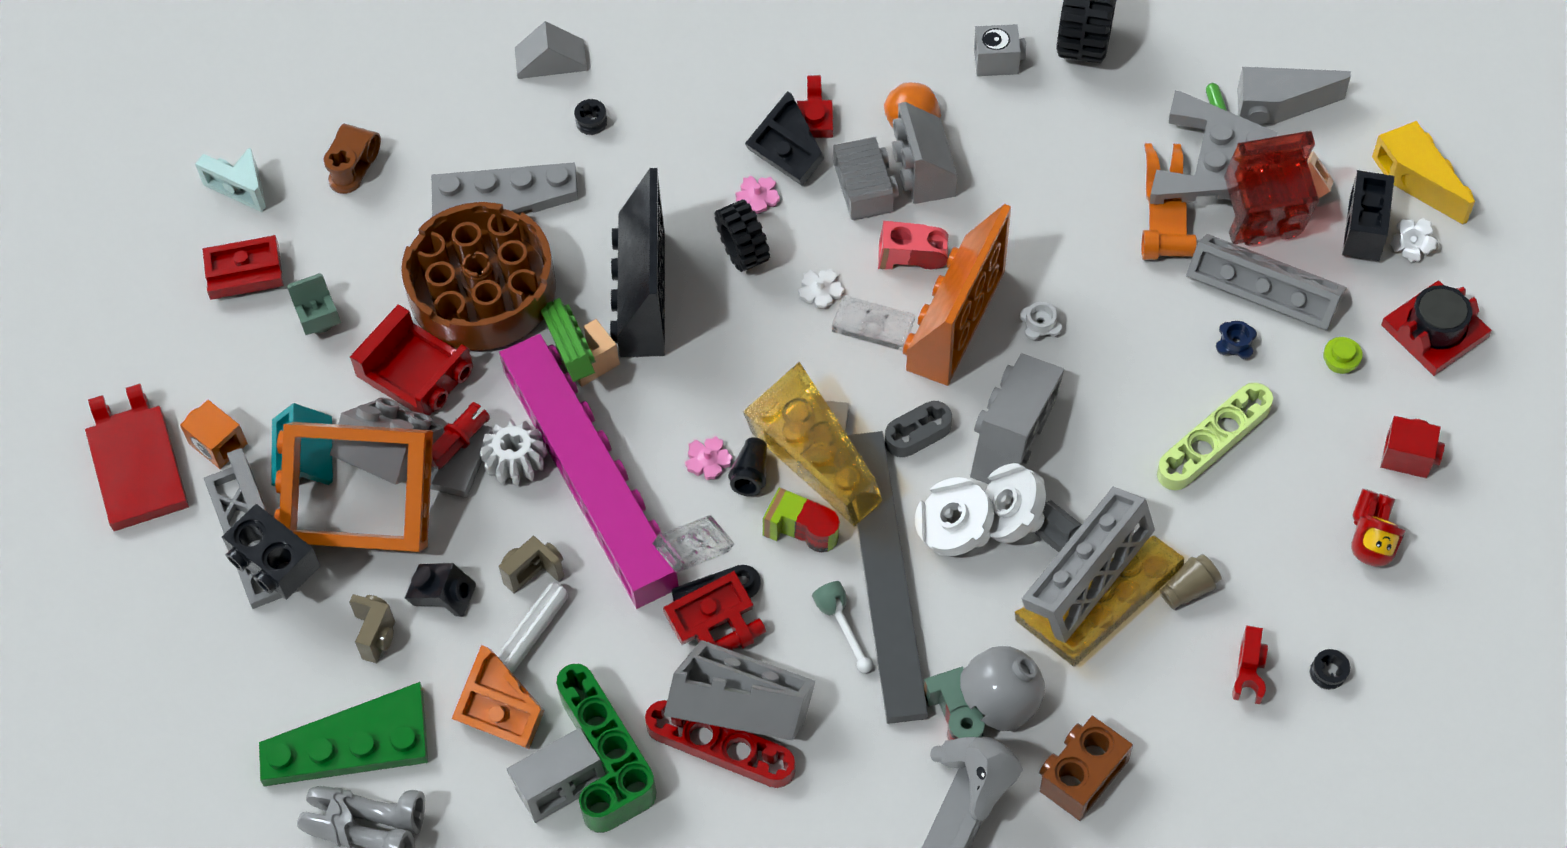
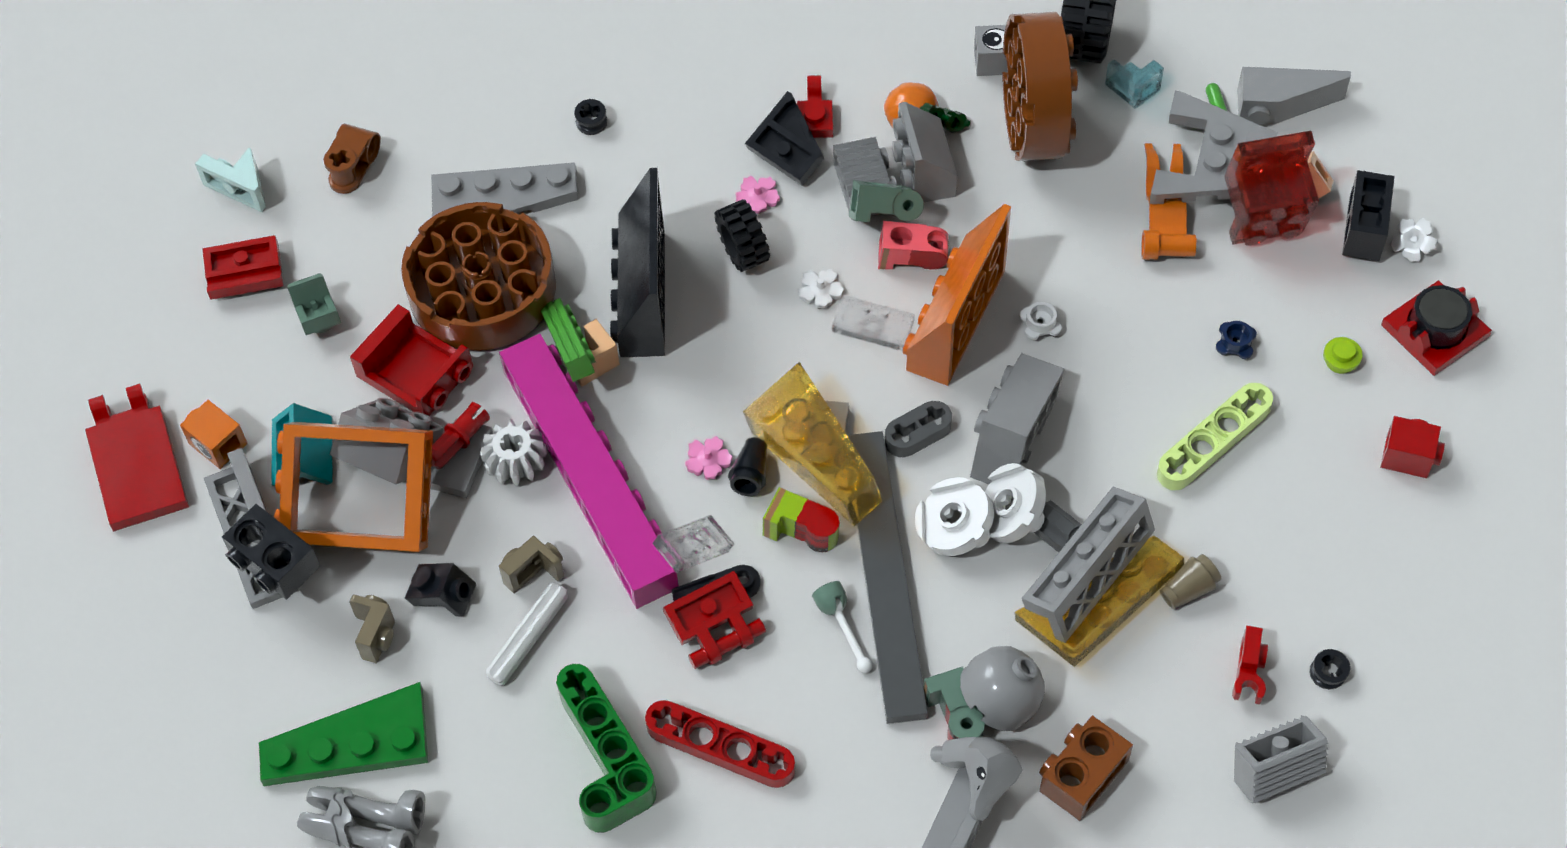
(498, 702): orange wing -> none
(549, 52): light grey slope -> none
(556, 774): light grey hinge -> none
(738, 693): light grey wedge -> none
(884, 199): none -> sand green leg
(951, 120): none -> dark green piece
(1038, 86): none -> dark orange brick
(1133, 83): none -> clear light blue panel
(1265, 281): light grey fence -> none
(1280, 759): none -> light grey brick
(1375, 536): red piece -> none
(1423, 171): yellow slope -> none

